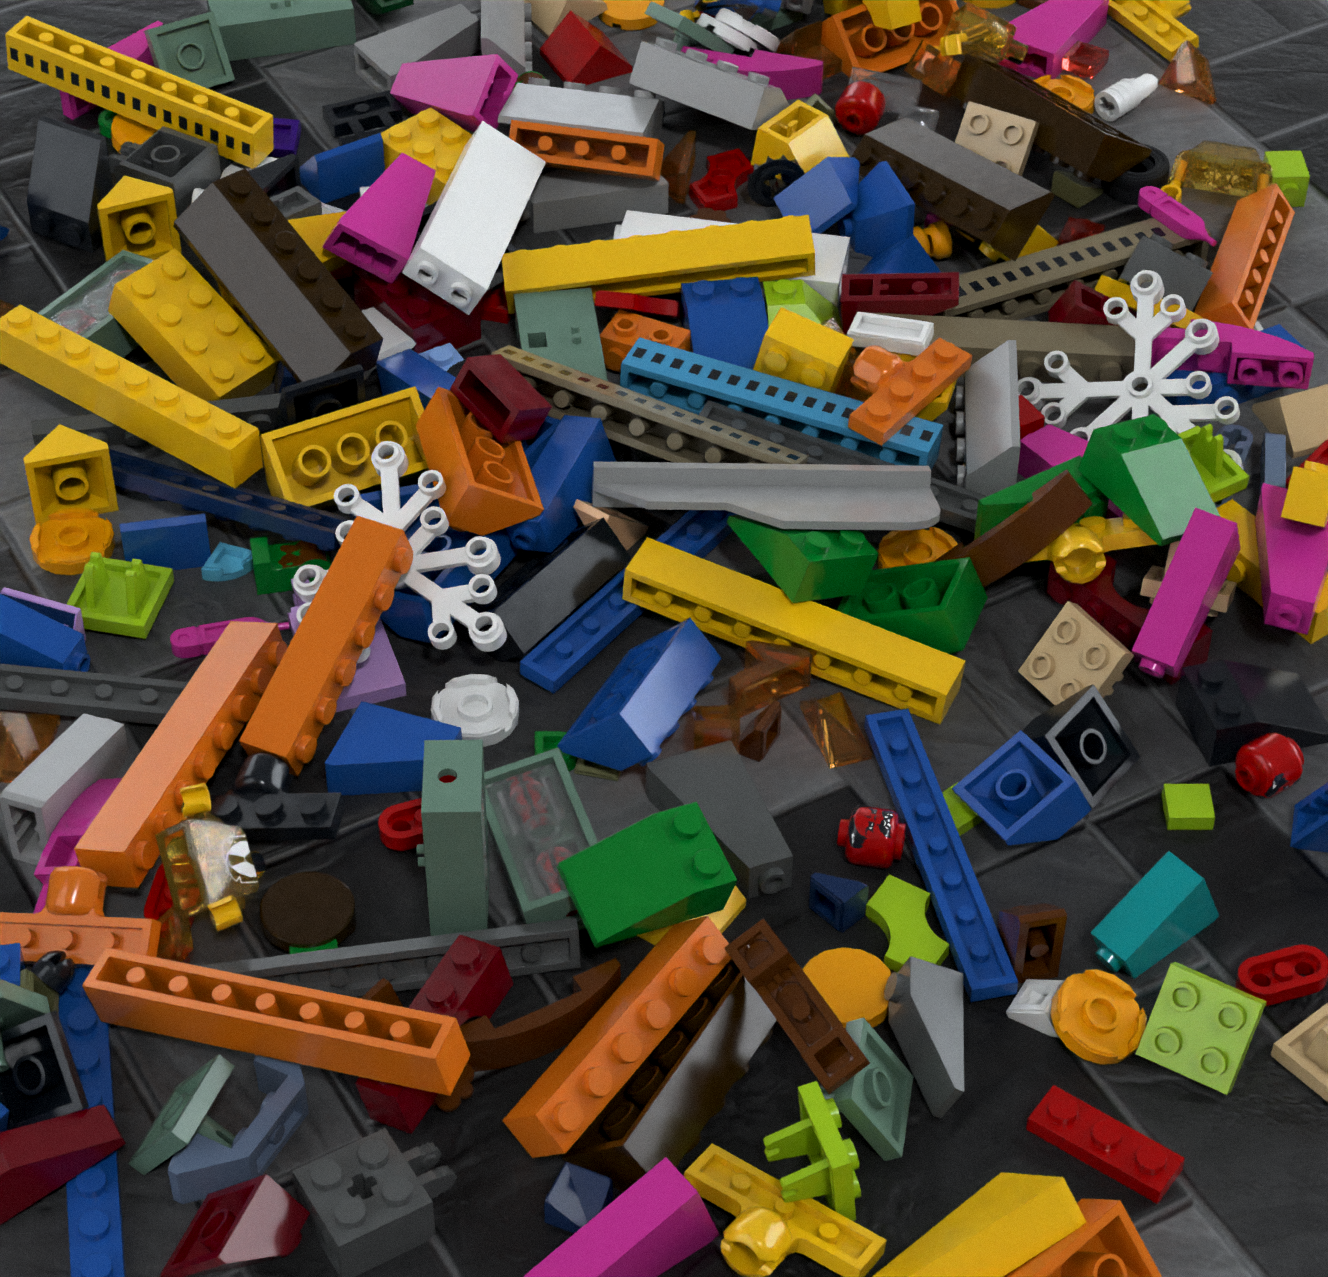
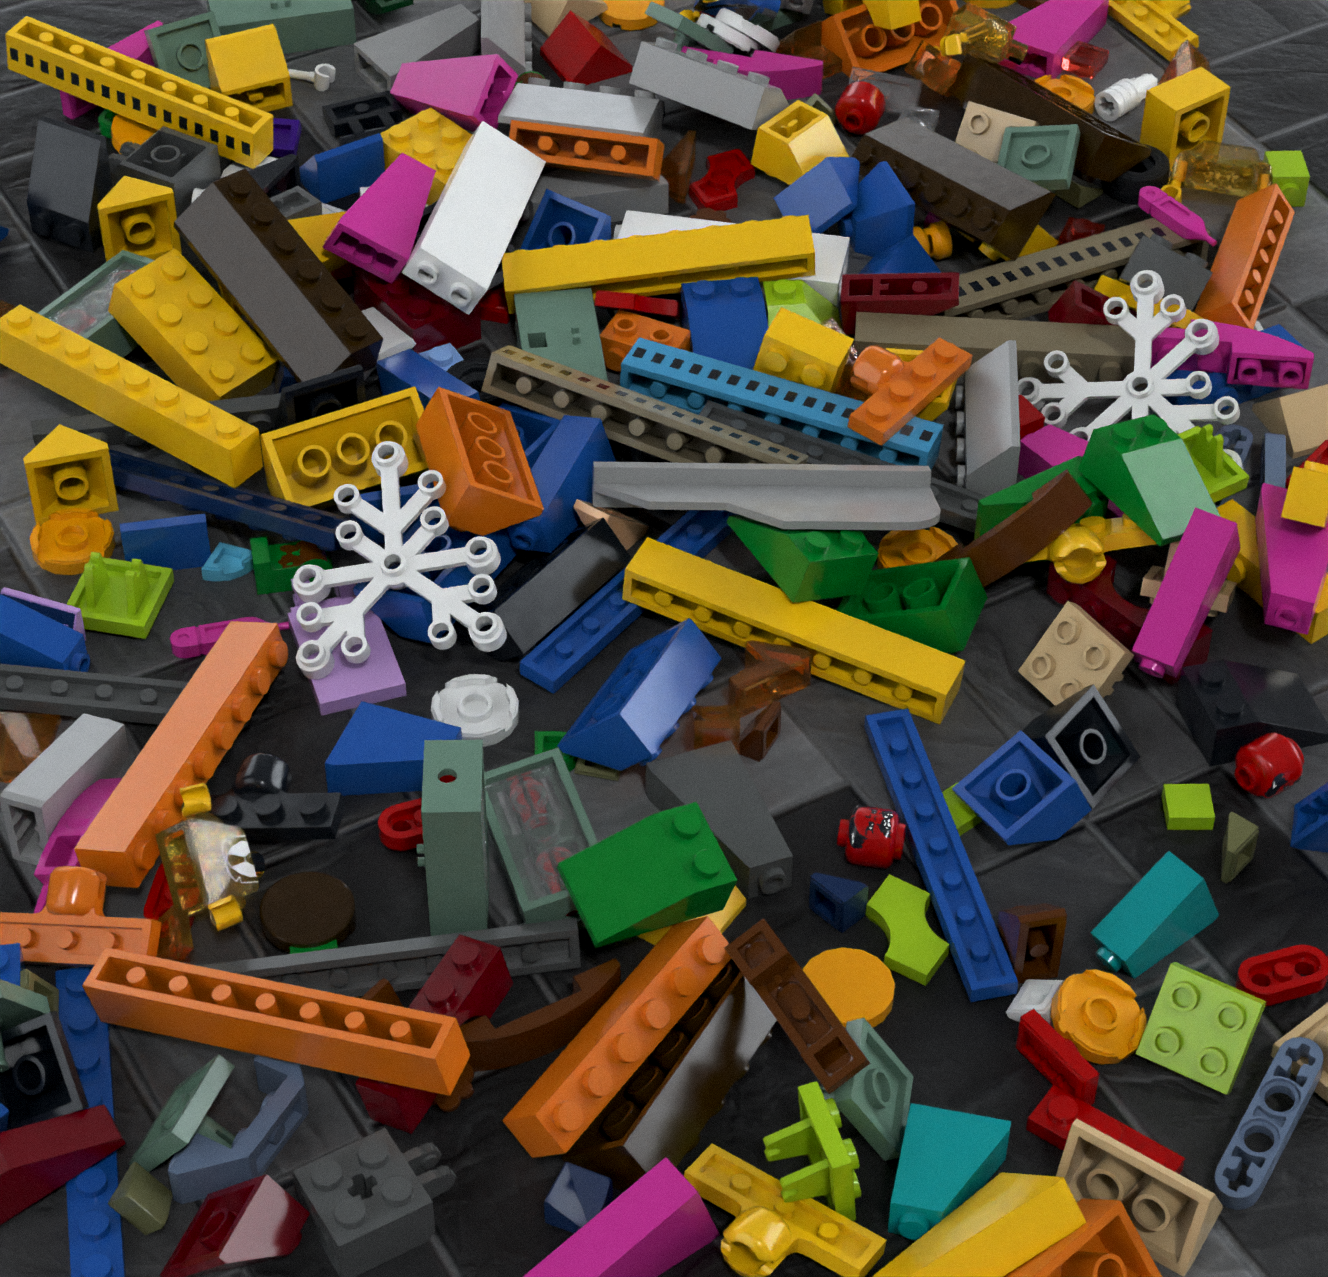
(55, 970): black hinge -> none
(142, 1200): none -> olive slope
(250, 68): none -> yellow slope
(322, 77): none -> white hand
(328, 643): orange brick -> none
(500, 398): dark red piece -> none
(565, 223): none -> blue slope
(758, 181): black gear -> none
(835, 730): clear orange slope -> none
(891, 333): white tile -> none
(930, 1028): dark grey slope -> none
(942, 1165): none -> teal slope
(1041, 154): none -> sand green tile
(1056, 1057): none -> red plate
(1164, 1206): none -> tan slope
(1185, 112): none -> yellow brick
(1238, 846): none -> olive slope
(1275, 1124): none -> sand blue beam

